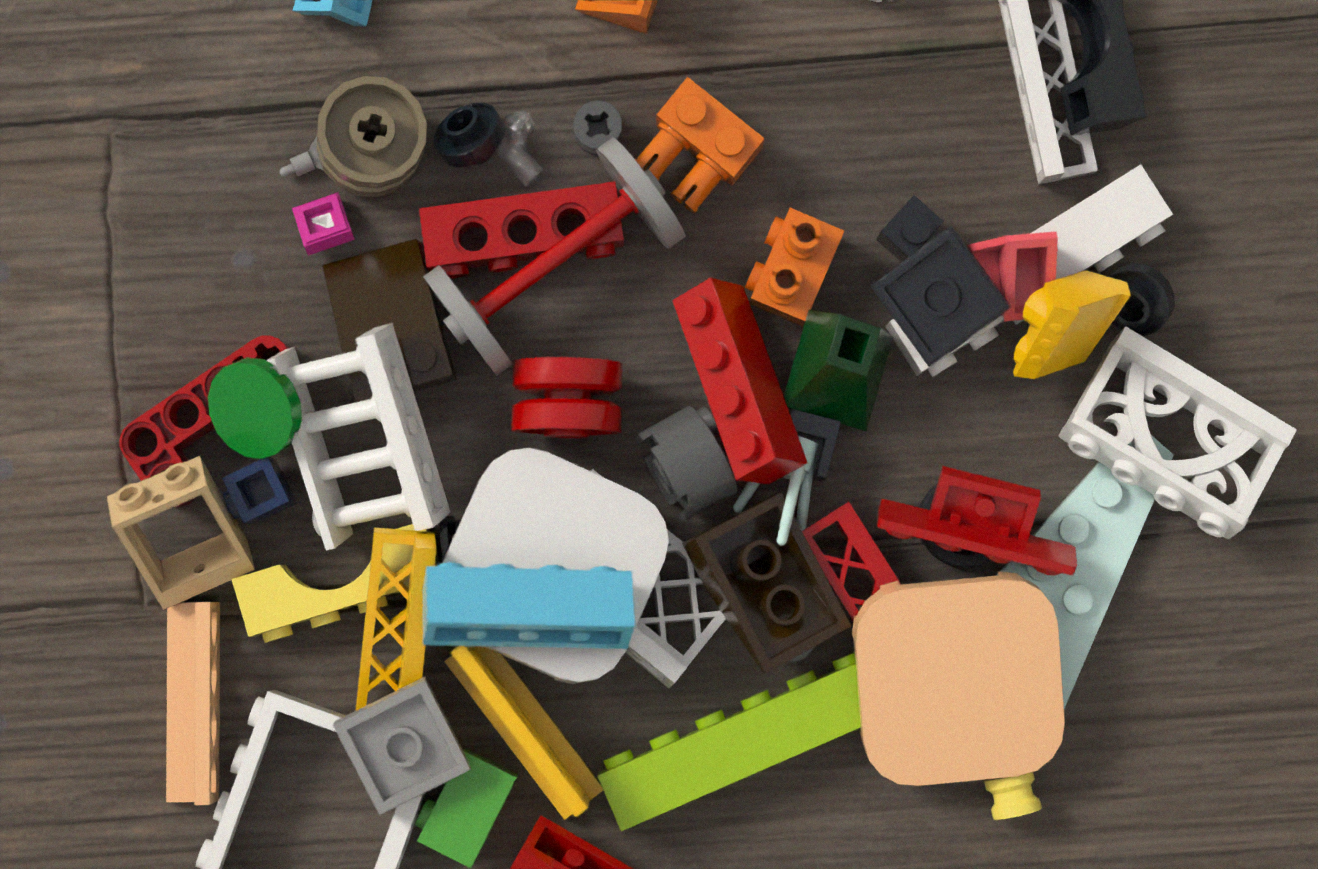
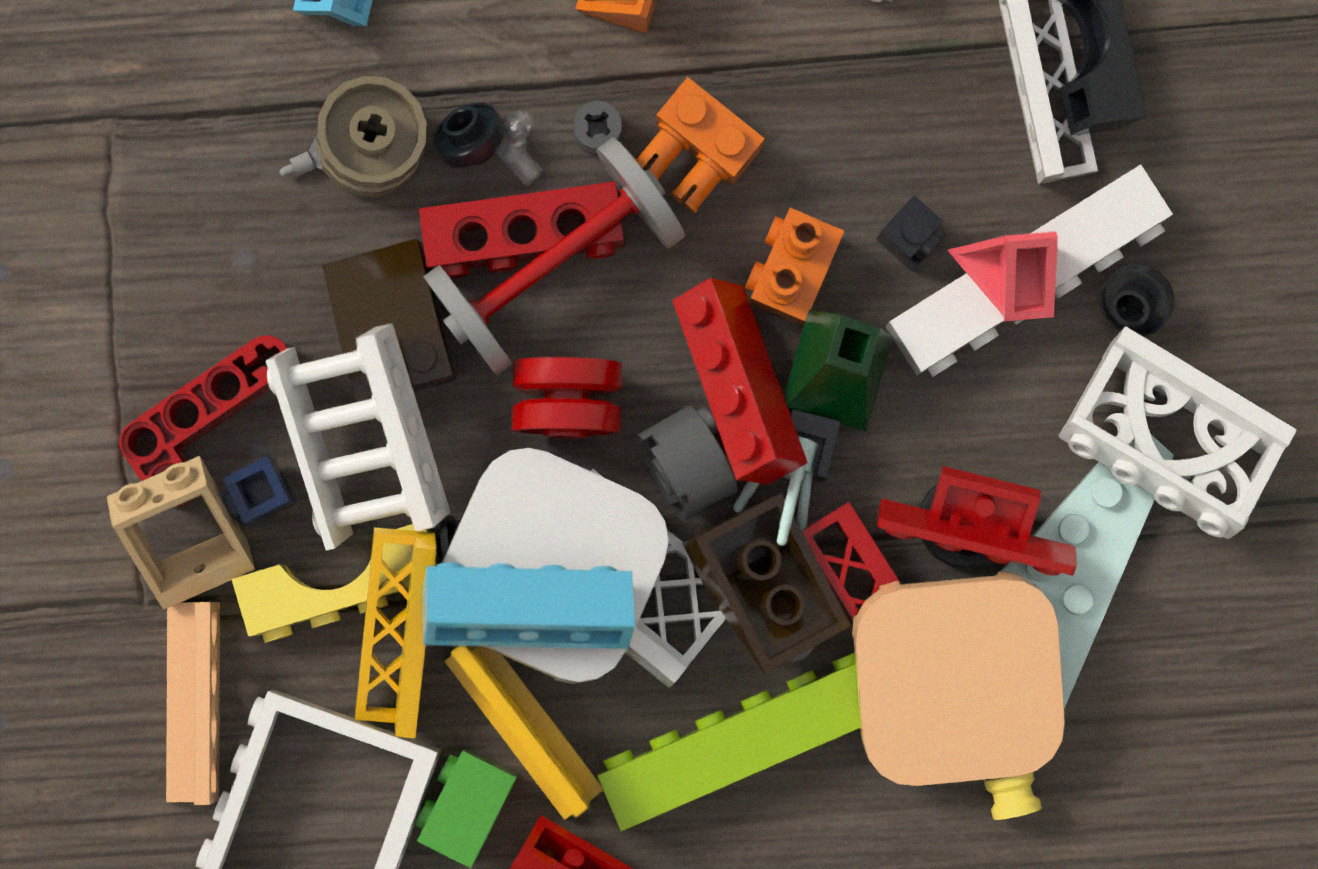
(254, 408): green tile -> none
(323, 223): dark pink tile -> none
(402, 745): light grey plate -> none
(941, 296): black plate -> none
(1067, 322): yellow slope -> none

